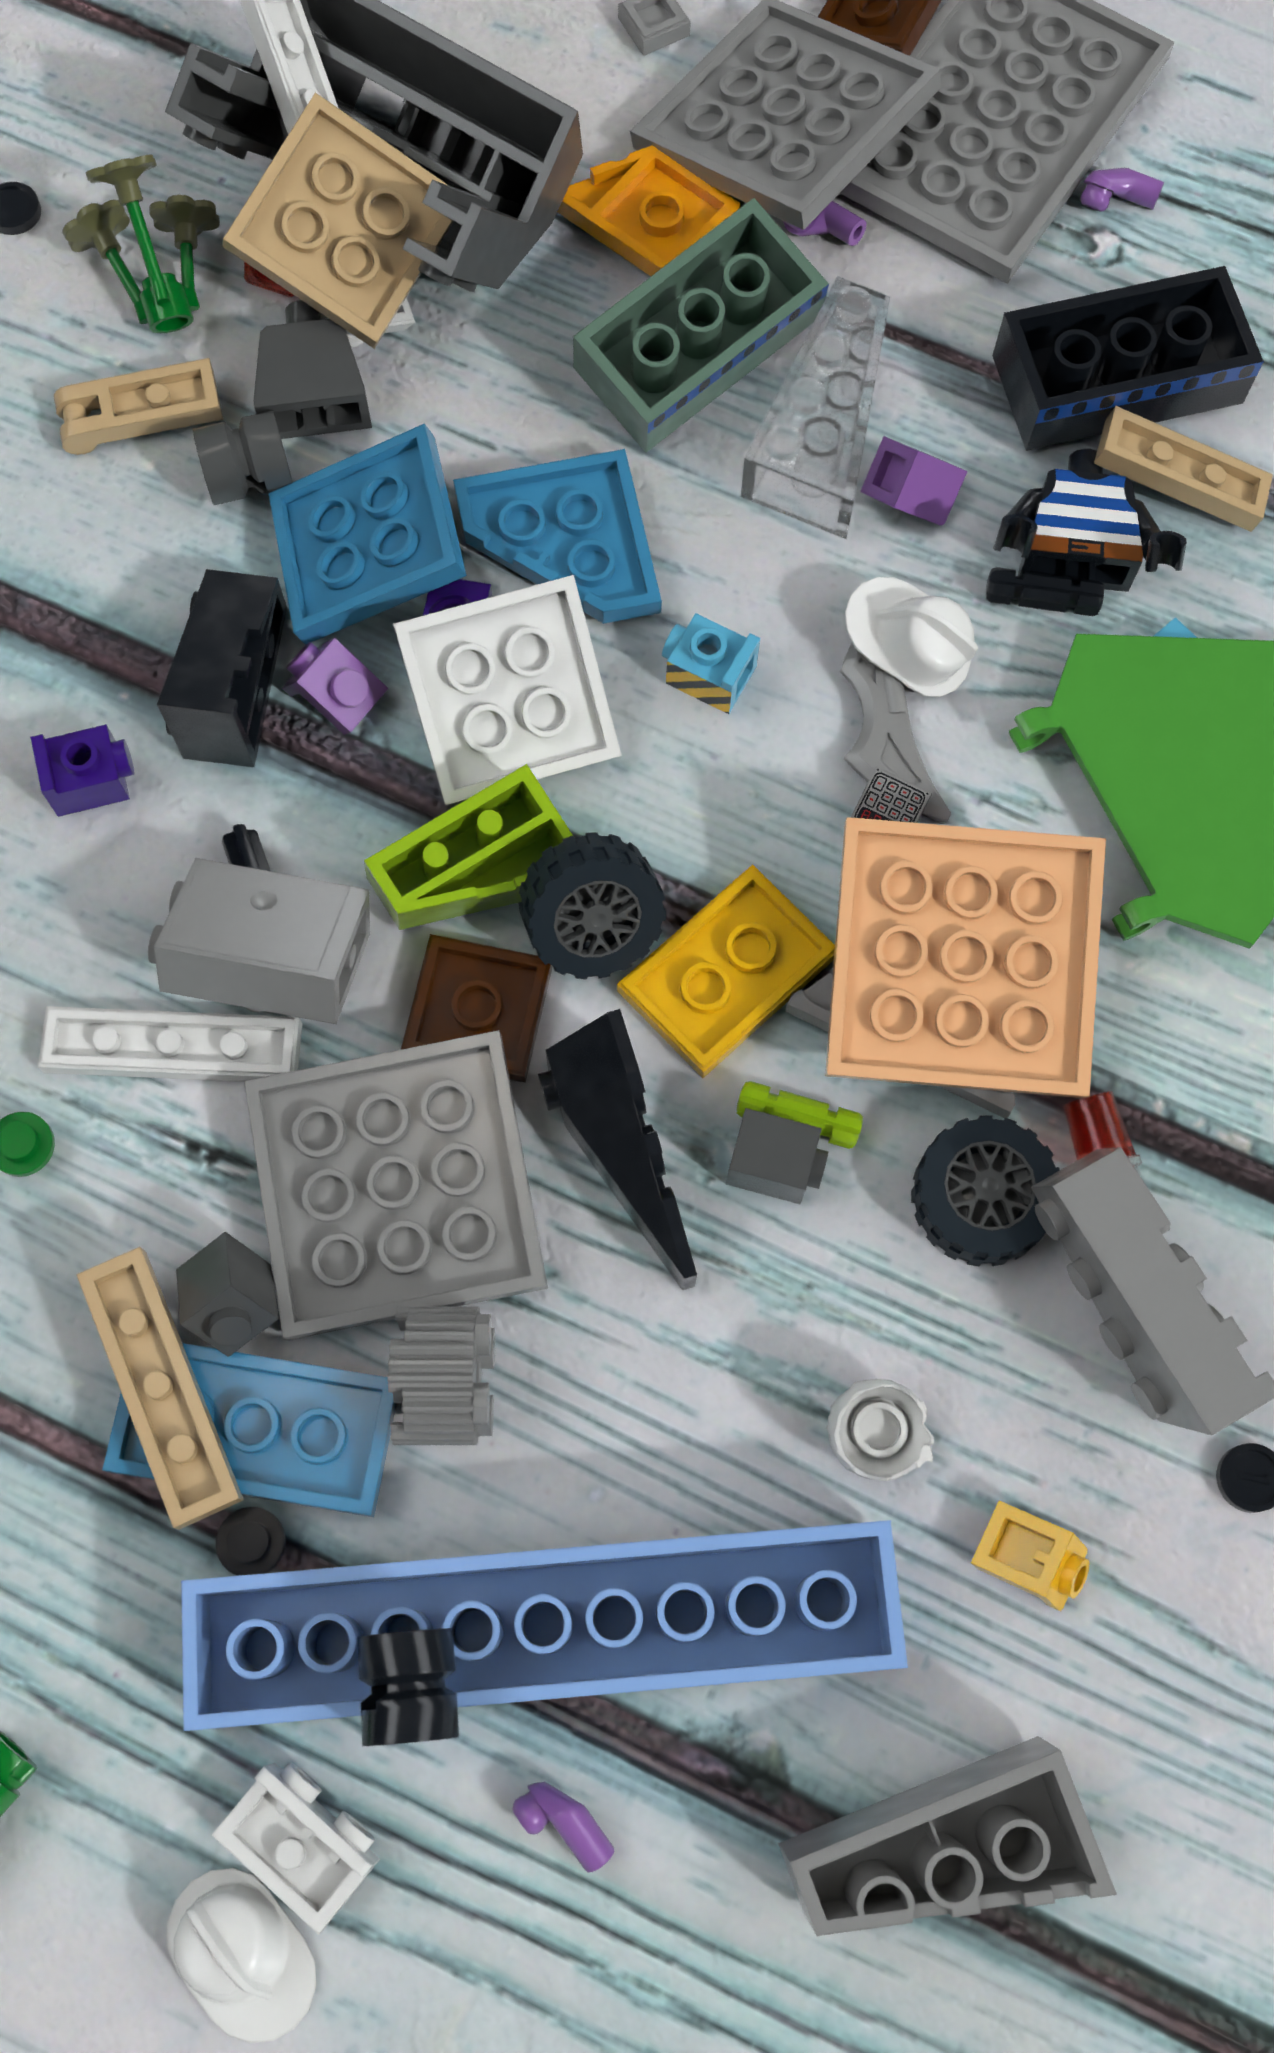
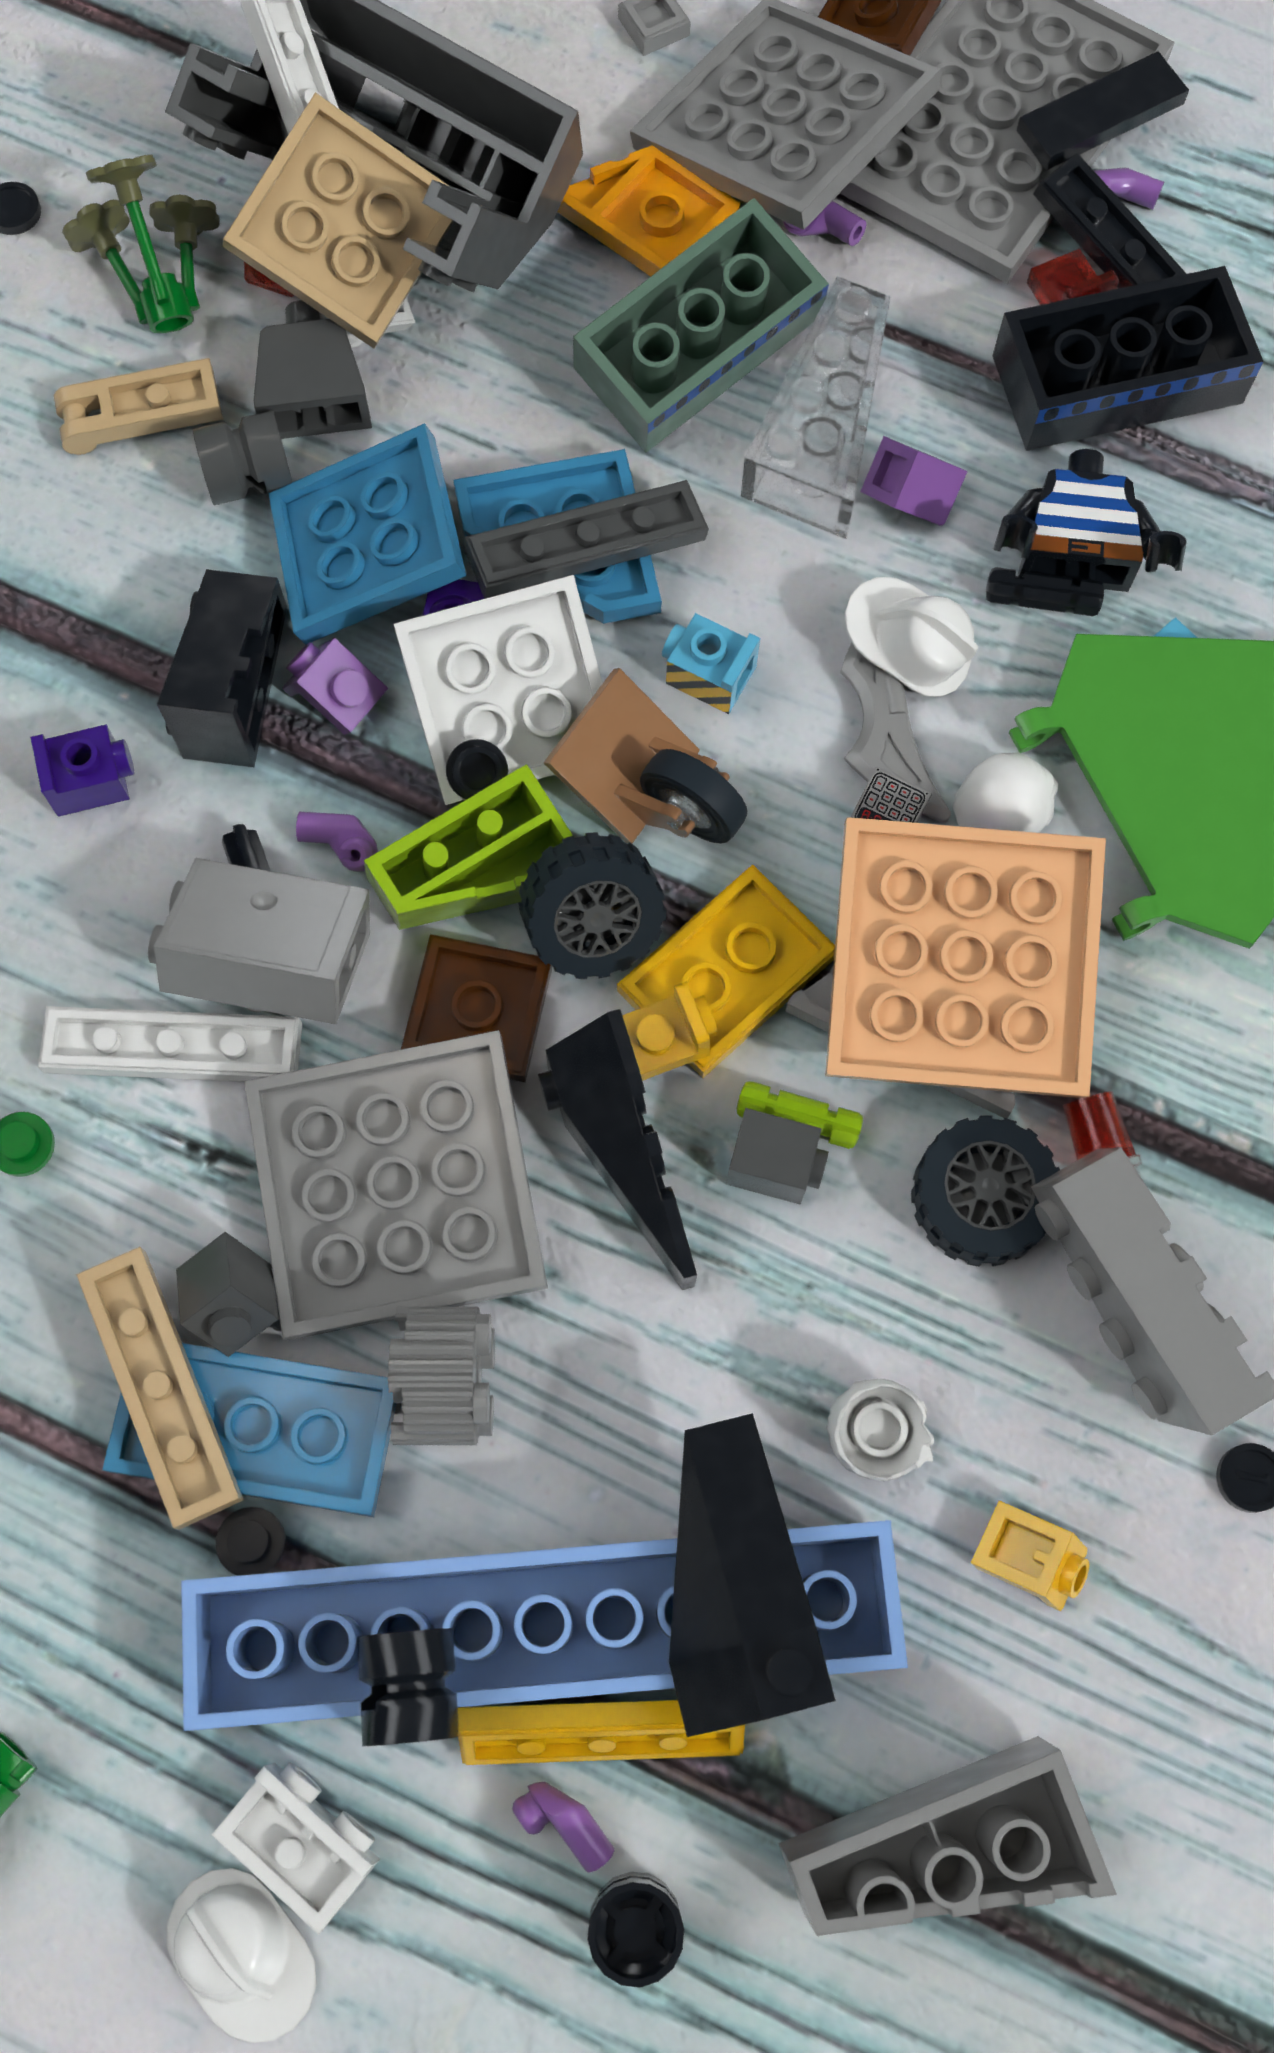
(342, 832): none -> medium lavender arm
(474, 767): none -> black plate
(585, 538): none -> dark grey tile
(586, 1733): none -> yellow tile
(635, 1929): none -> black wheel
(643, 769): none -> medium nougat plate
(670, 1032): none -> yellow bracket
(740, 1607): none -> black wedge
(1007, 794): none -> white hair
(1068, 278): none -> clear red bracket
(1102, 110): none -> black tile
(1104, 225): none -> black tile
(1183, 469): tan plate -> none

